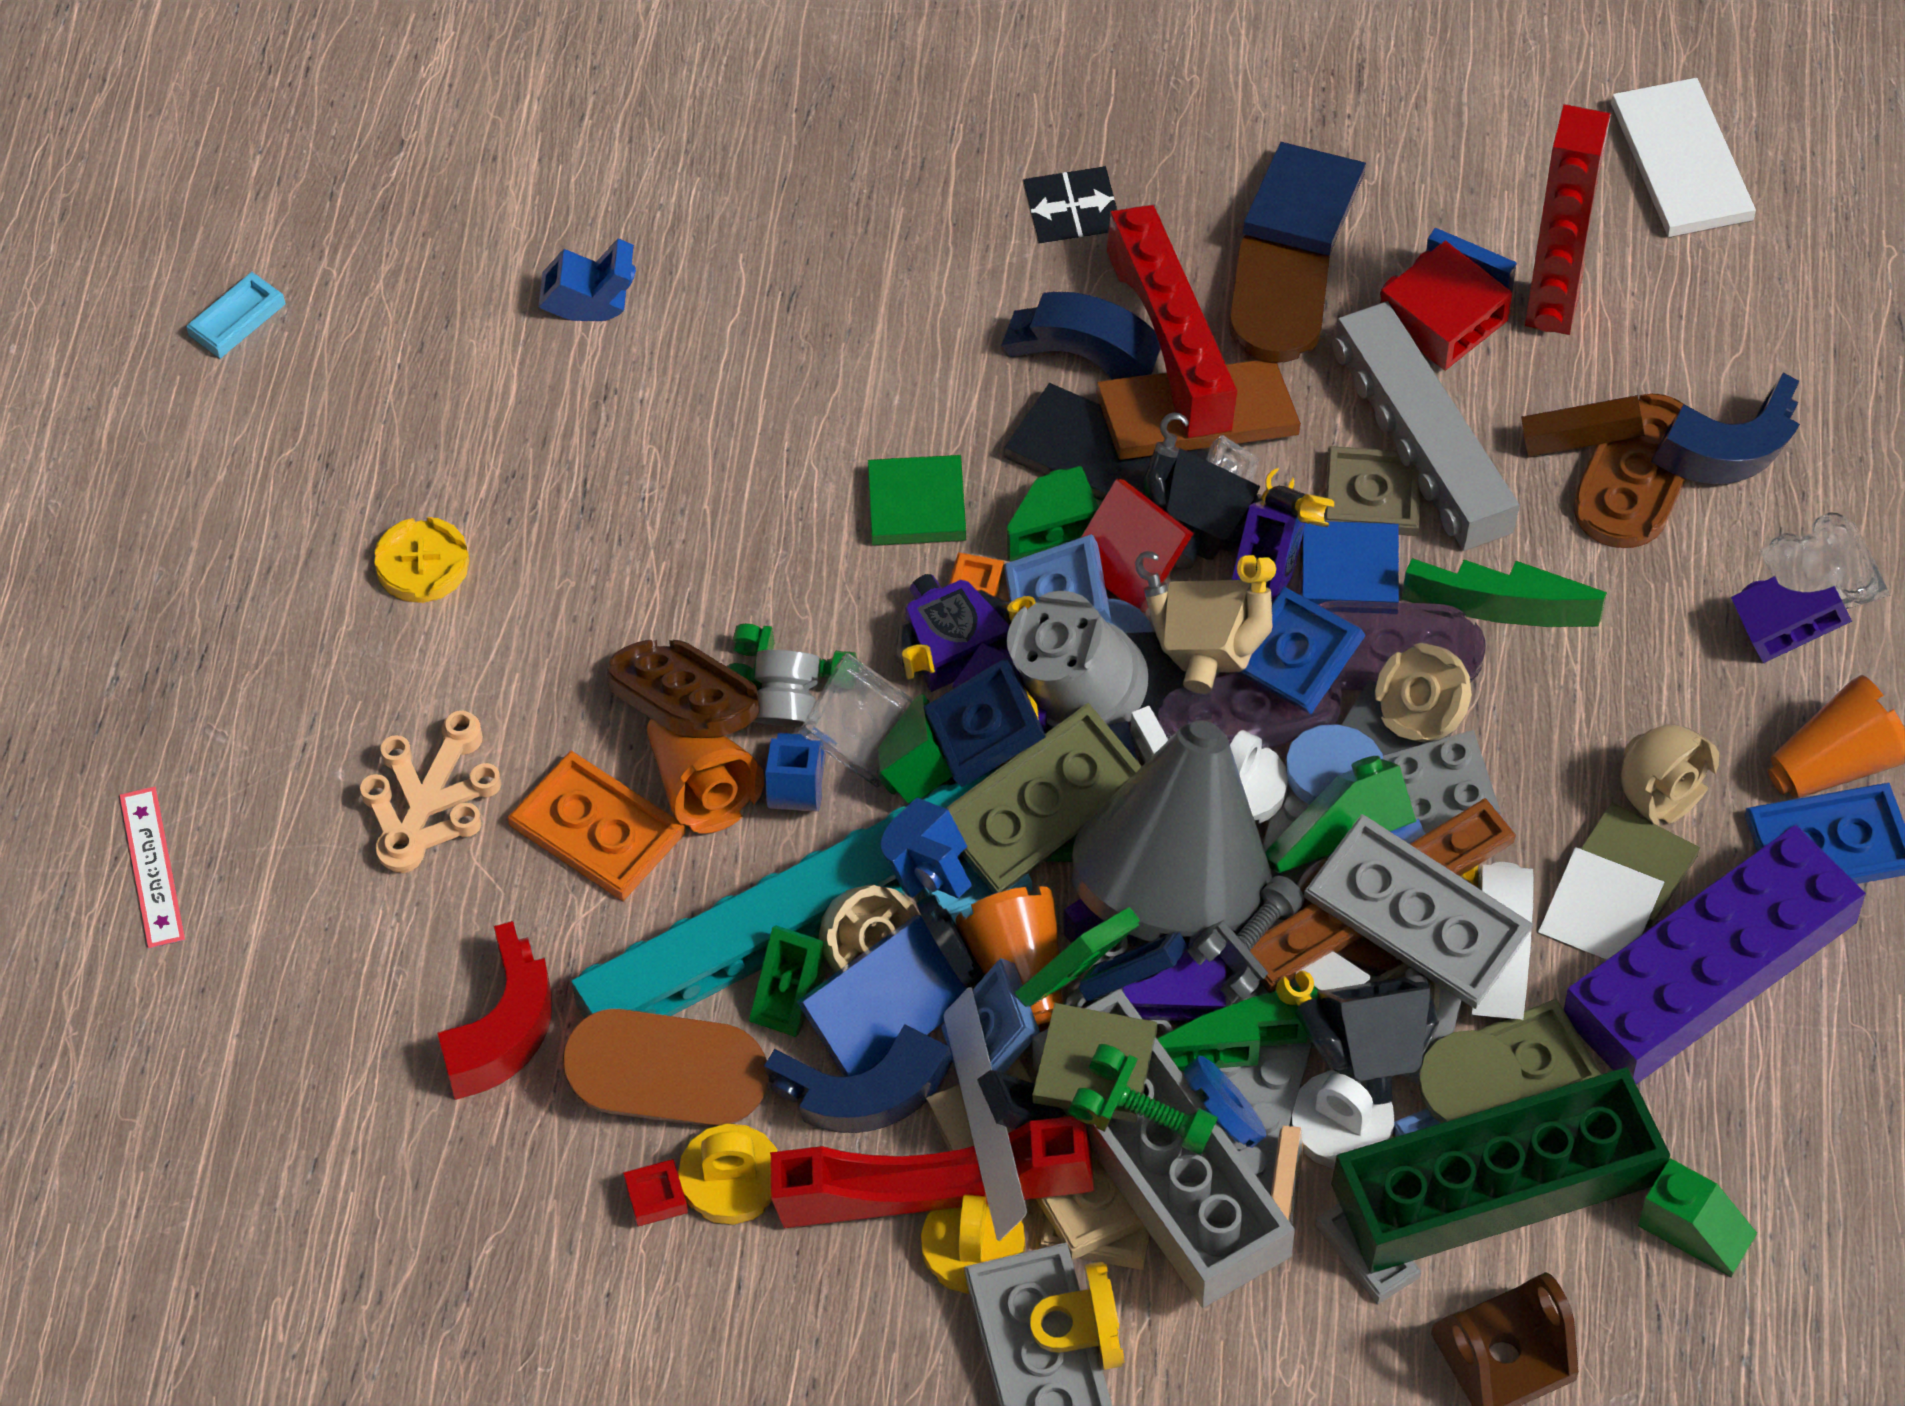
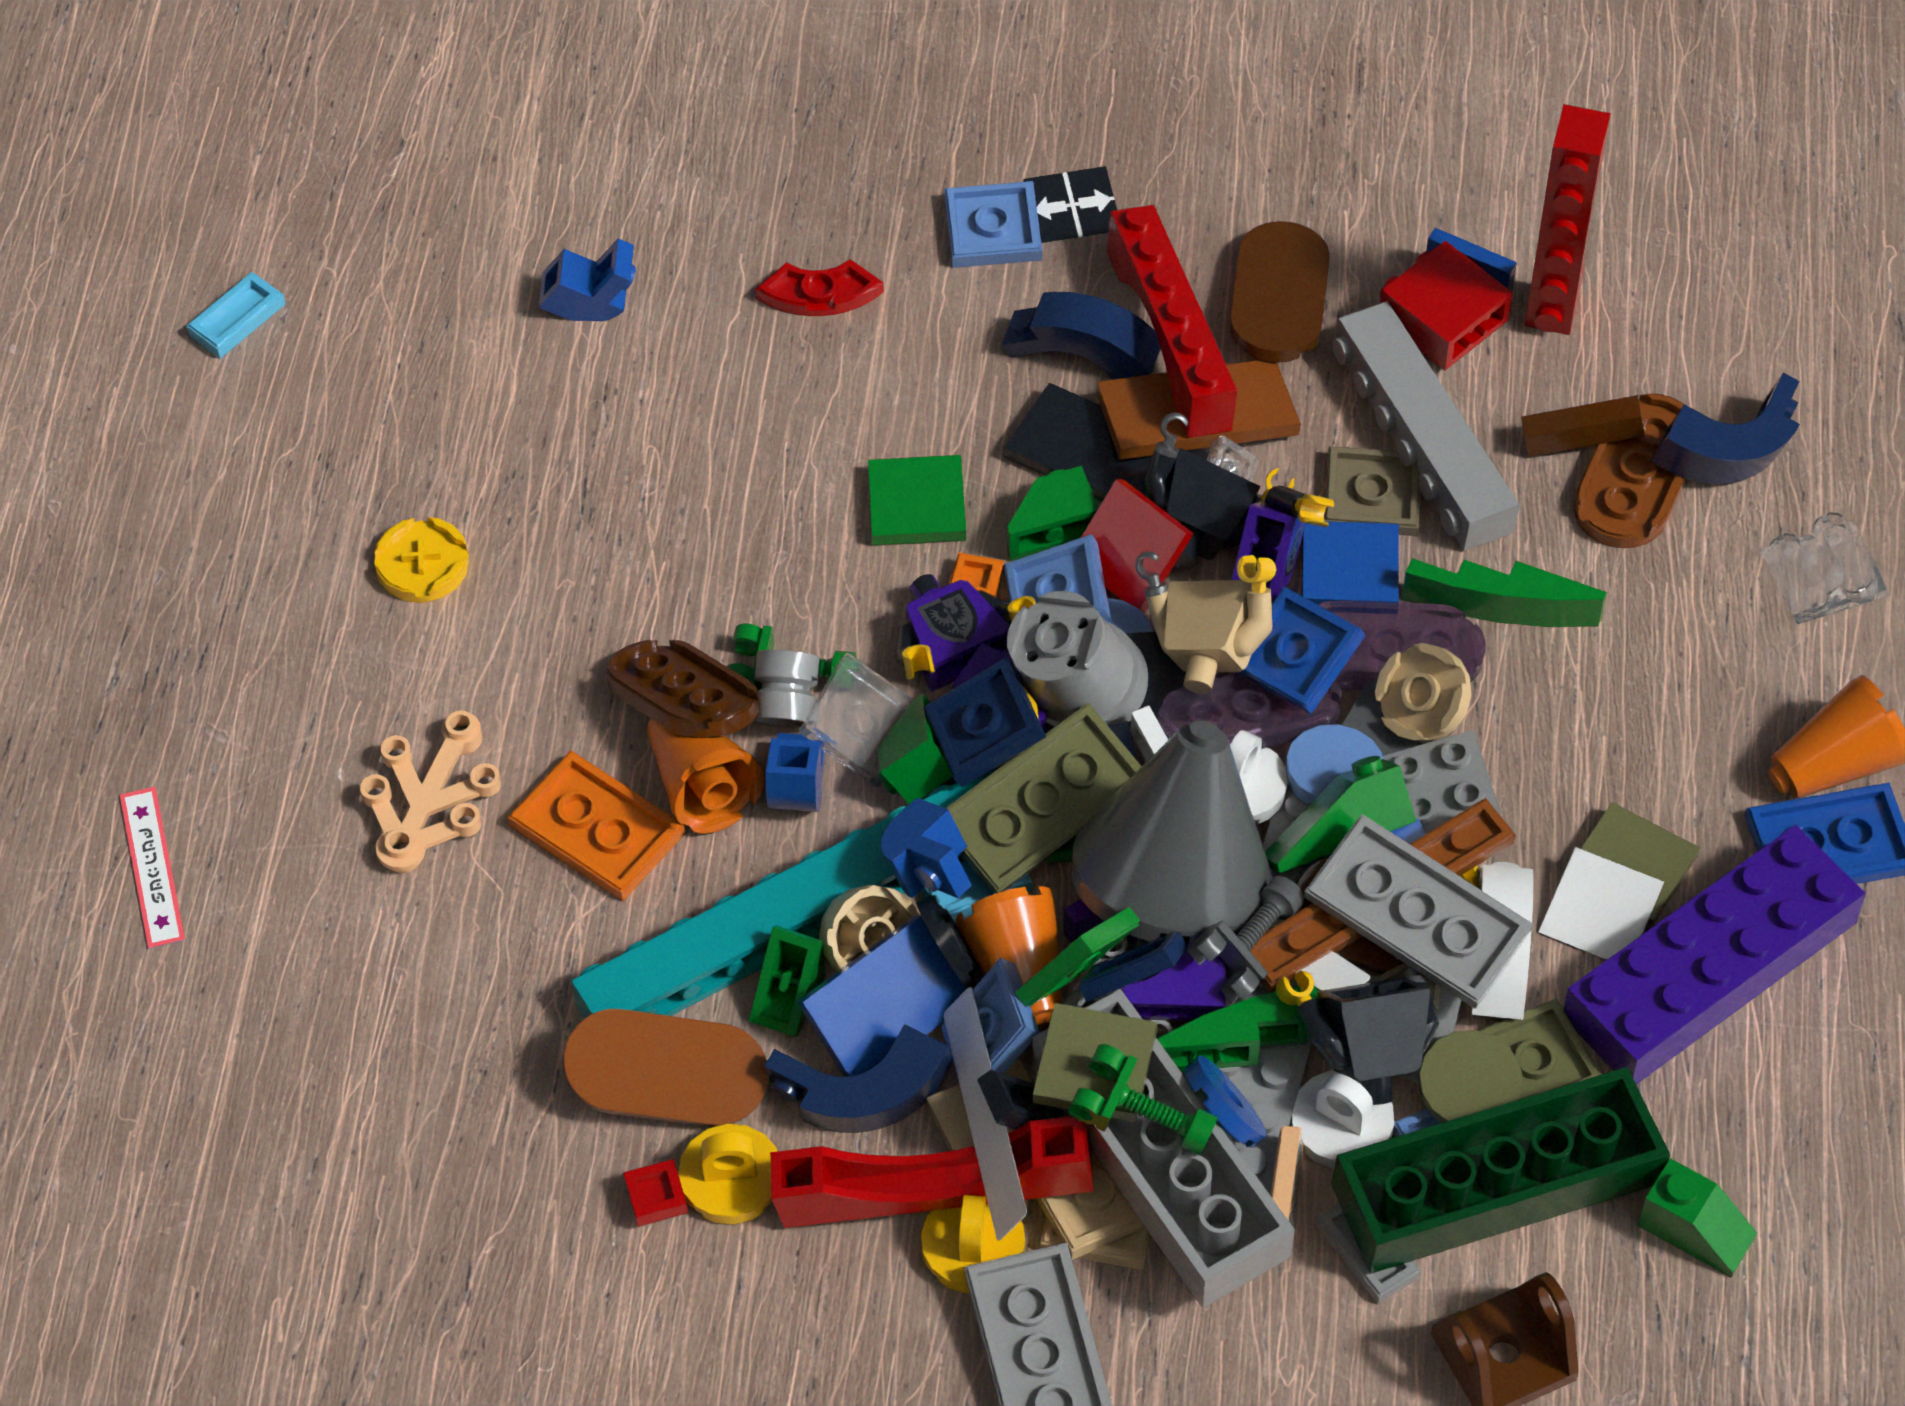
(509, 1036): red arch -> none
(819, 291): none -> red tile
(993, 224): none -> medium blue tile
(1092, 1318): yellow tile -> none
(1304, 198): dark blue tile -> none
(1666, 771): tan cylinder -> none
(1683, 157): white tile -> none
(1787, 618): dark purple arch -> none

